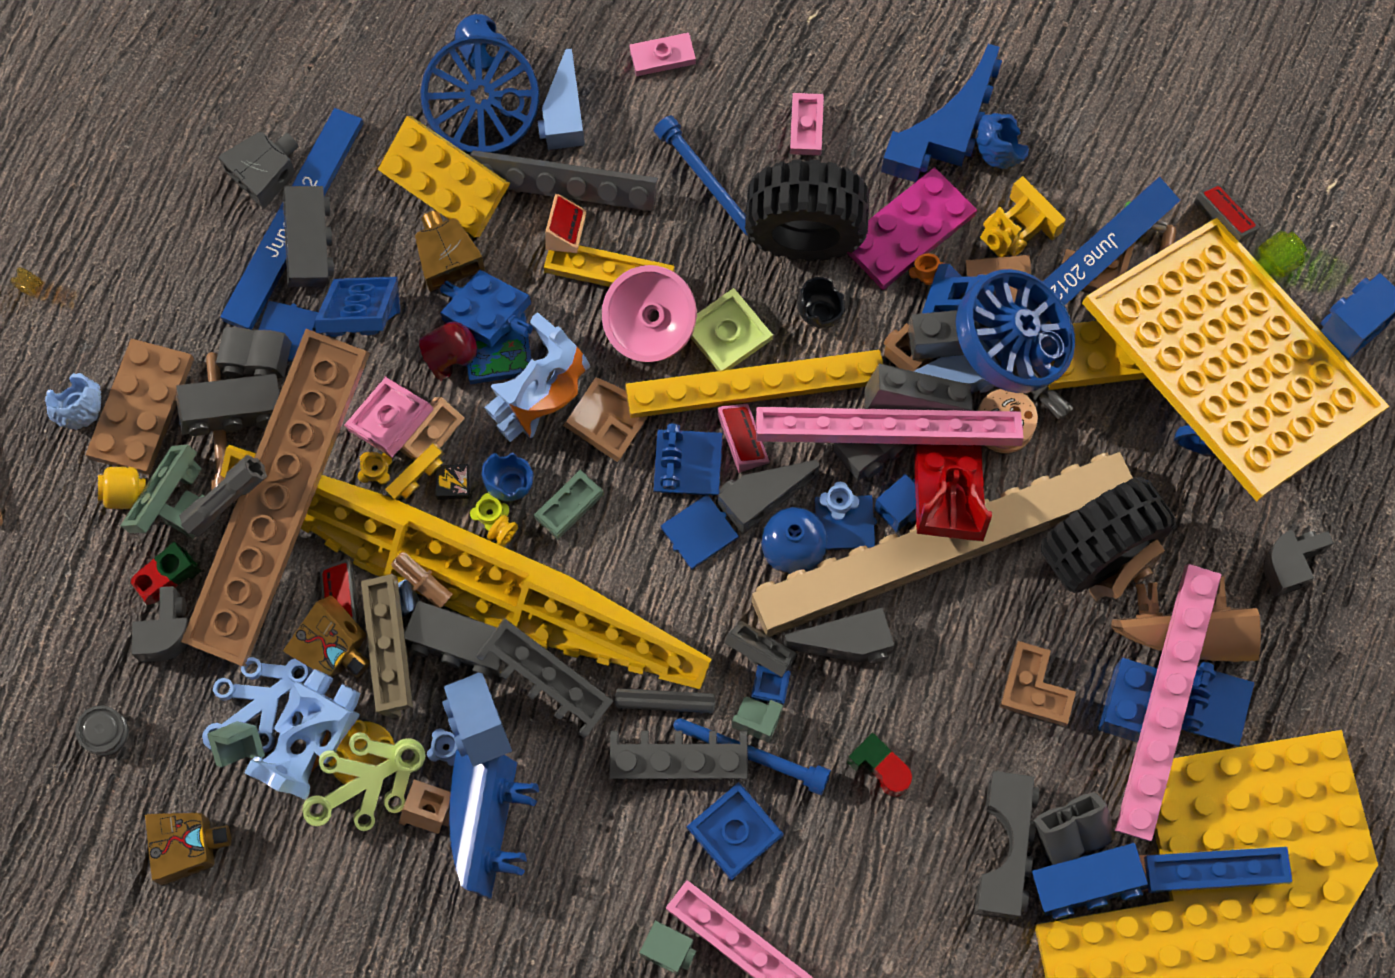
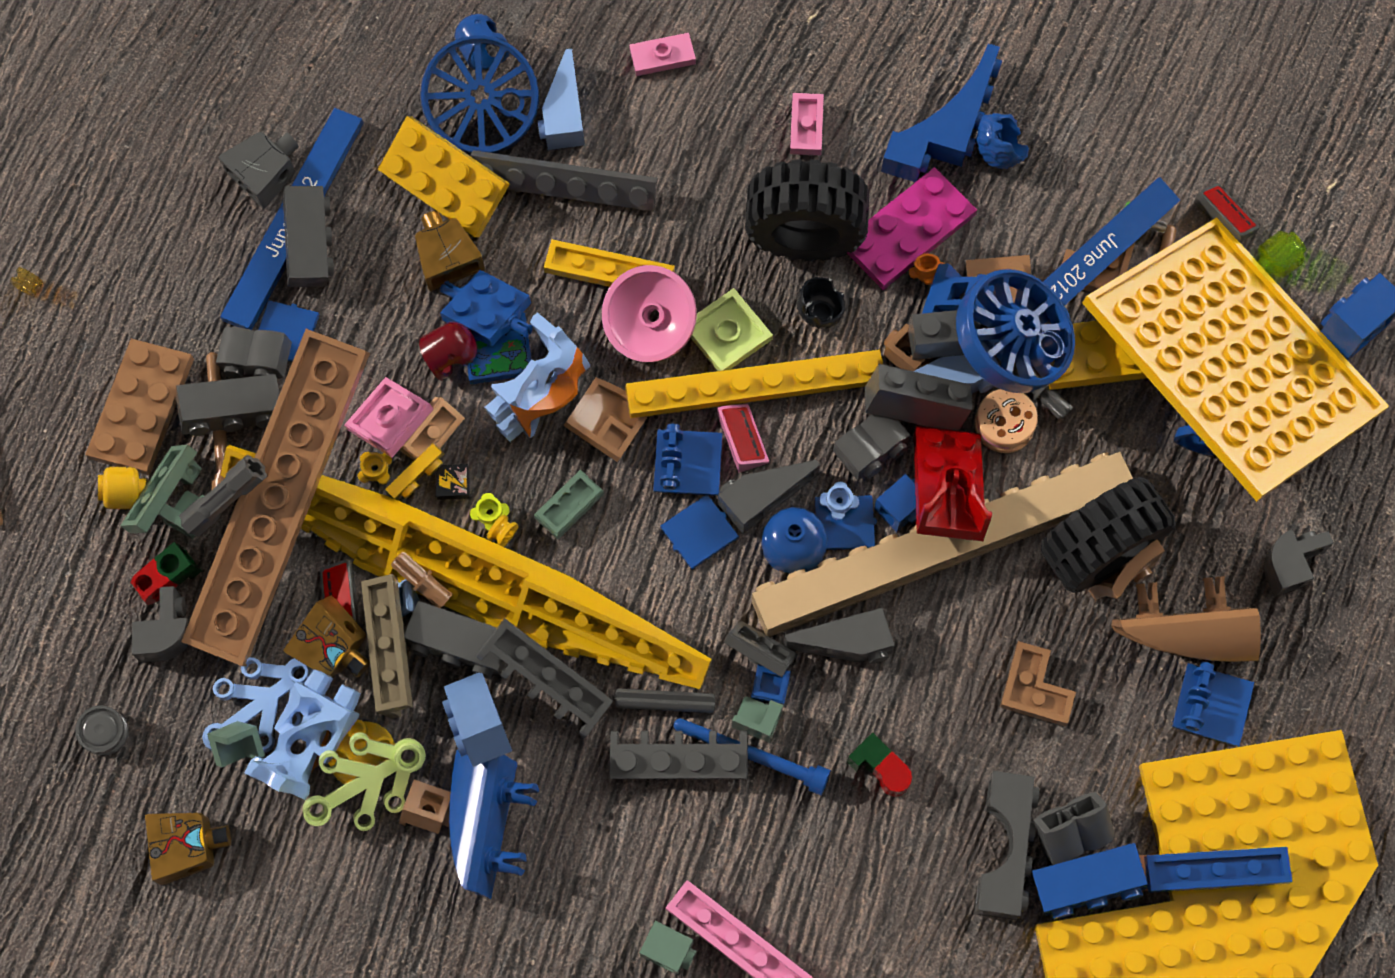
(76, 405): light blue hair -> none
(358, 306): blue plate -> none
(437, 752): light blue plate -> none
(507, 477): blue hair -> none
(564, 225): slope -> none
(669, 130): blue piece -> none
(735, 831): blue tile -> none
(889, 426): bright pink plate -> none
(1031, 212): yellow tile -> none
(1127, 699): blue brick -> none
(1168, 703): bright pink plate -> none

